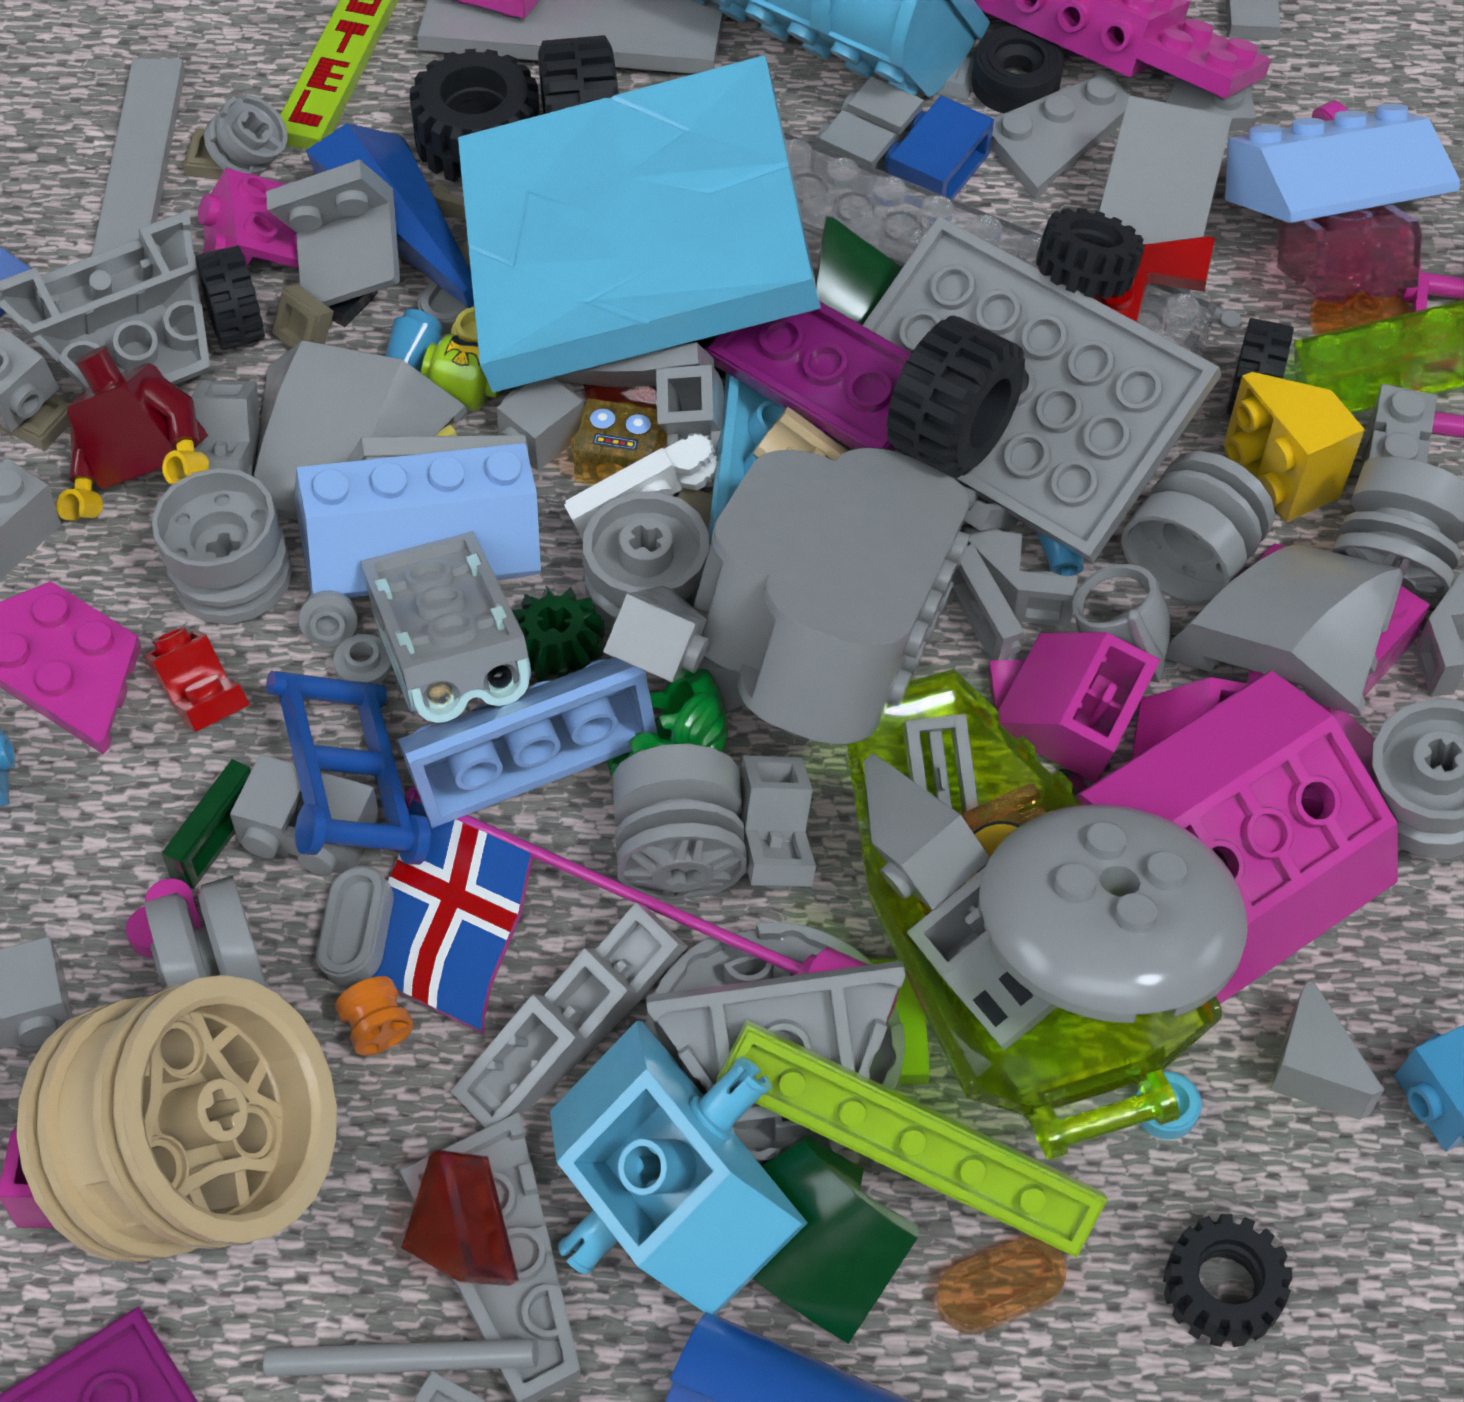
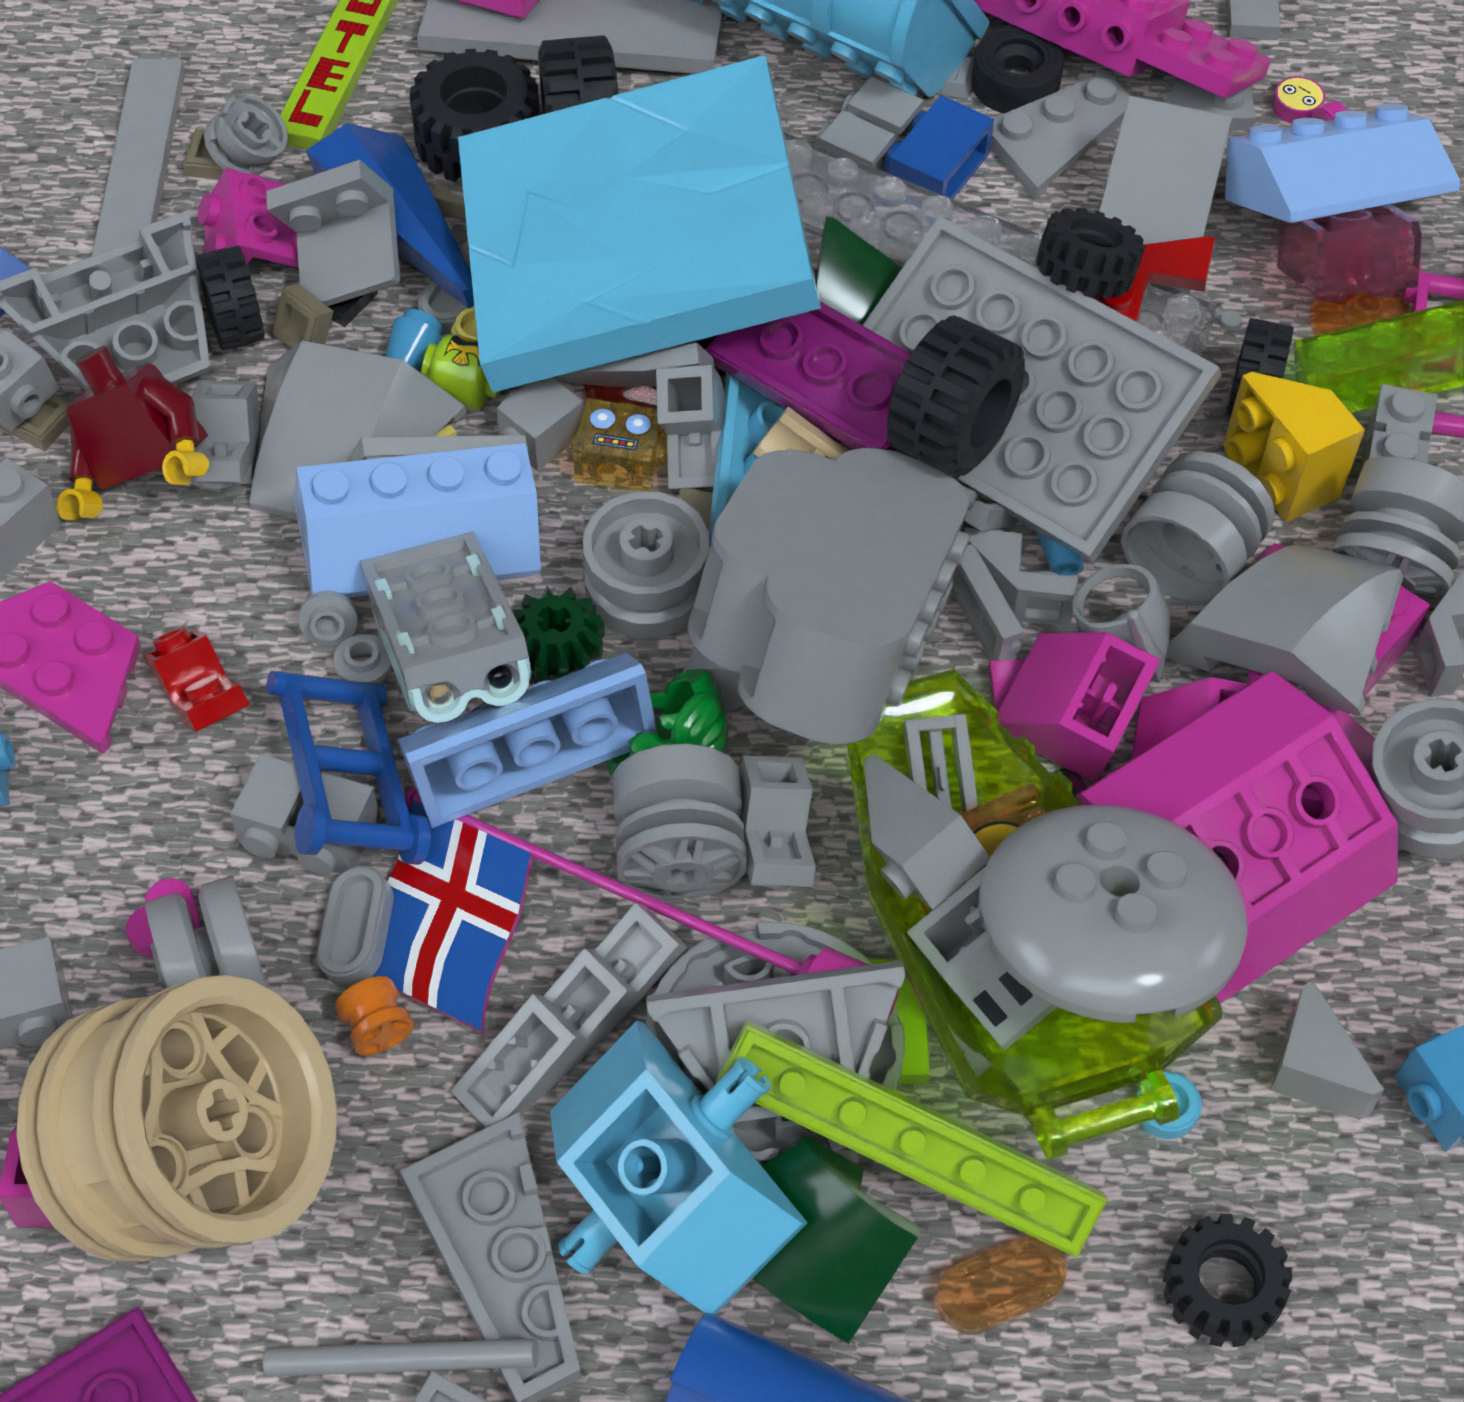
(206, 828): dark green tile -> none
(222, 545): light grey wheel -> none
(460, 1221): clear red slope -> none
(658, 633): light grey slope -> none
(667, 470): white hinge -> none
(1297, 98): none -> tile

